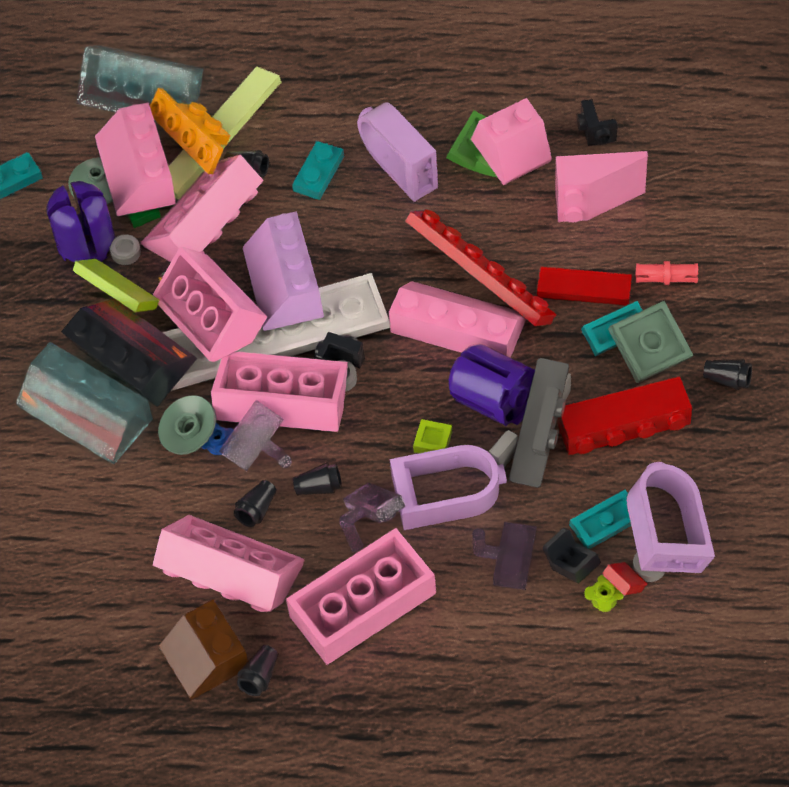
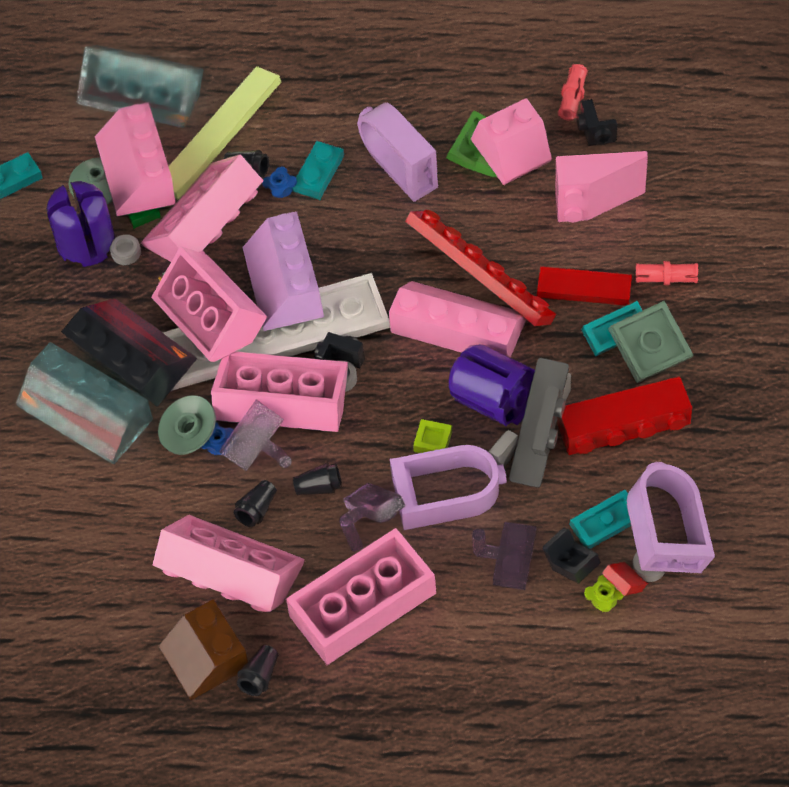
(115, 285): lime tile -> none
(191, 129): light orange bracket -> none
(282, 188): none -> blue plate
(572, 92): none -> coral pin
(730, 373): black cone -> none

